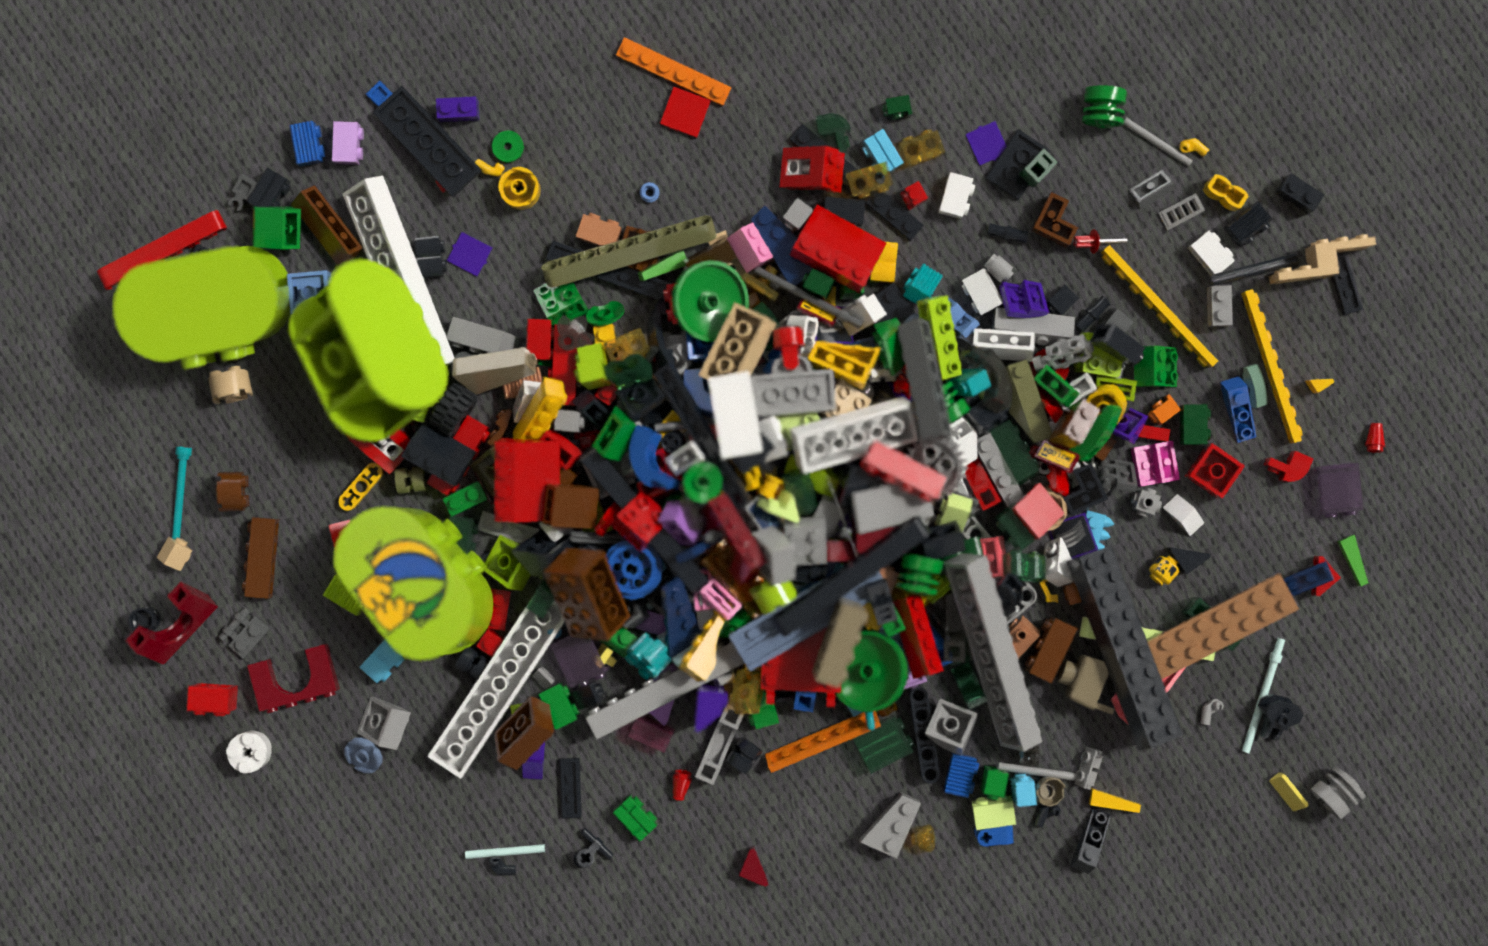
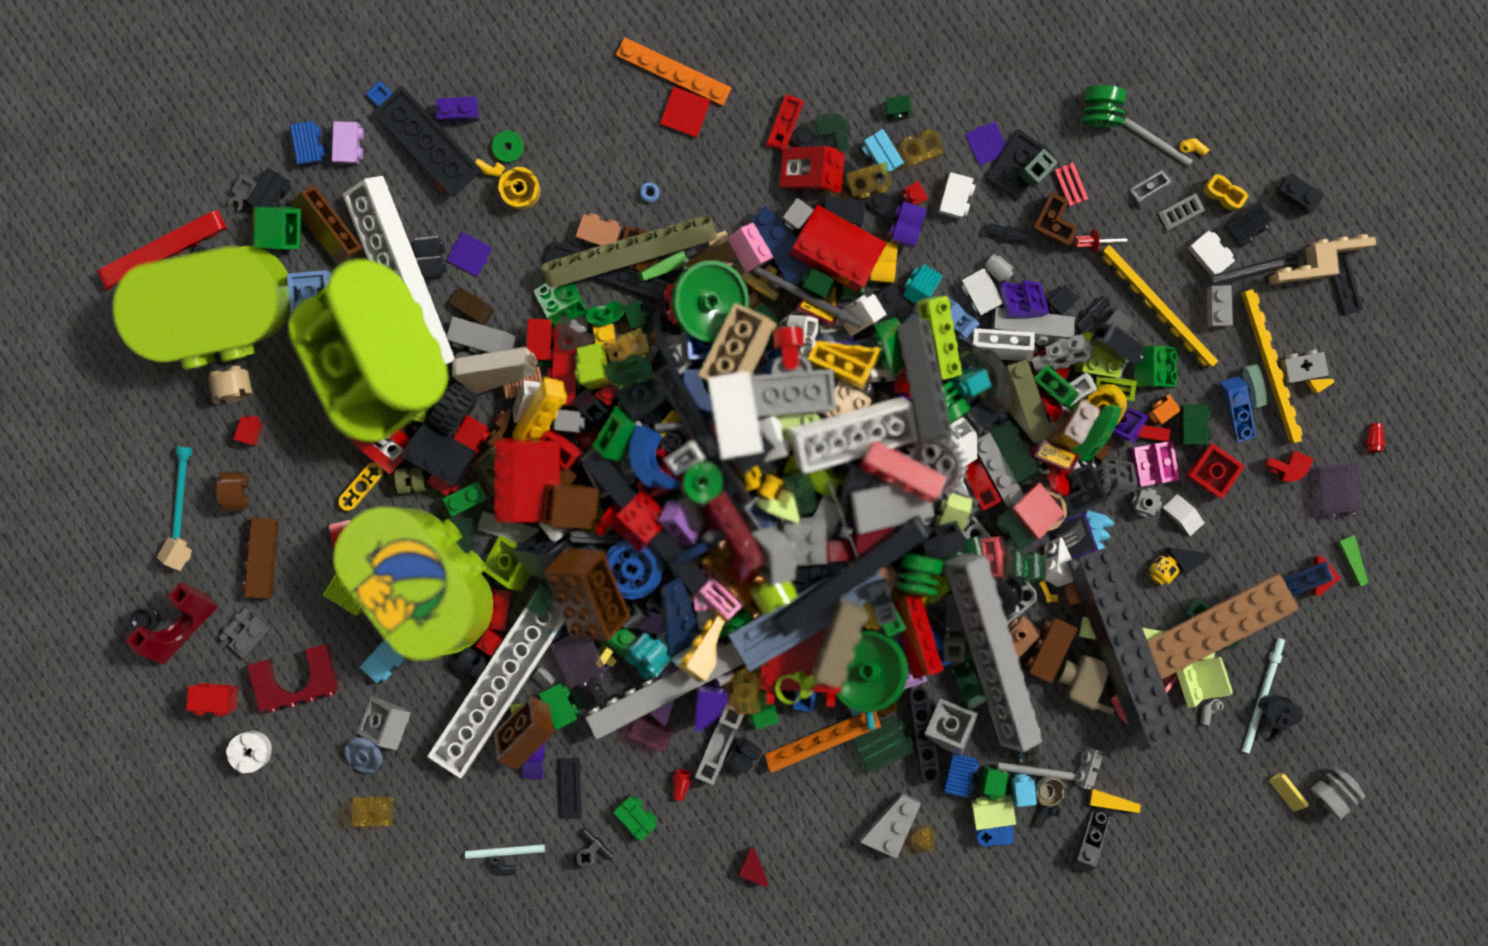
(249, 430): none -> red brick
(372, 811): none -> clear yellow brick
(471, 306): none -> dark brown slope
(636, 316): none -> dark green brick
(785, 122): none -> red plate
(806, 684): none -> lime piece
(908, 225): none -> dark purple brick
(1065, 169): none -> coral tile
(1204, 681): none -> yellowish green bracket
(1316, 366): none -> light grey brick

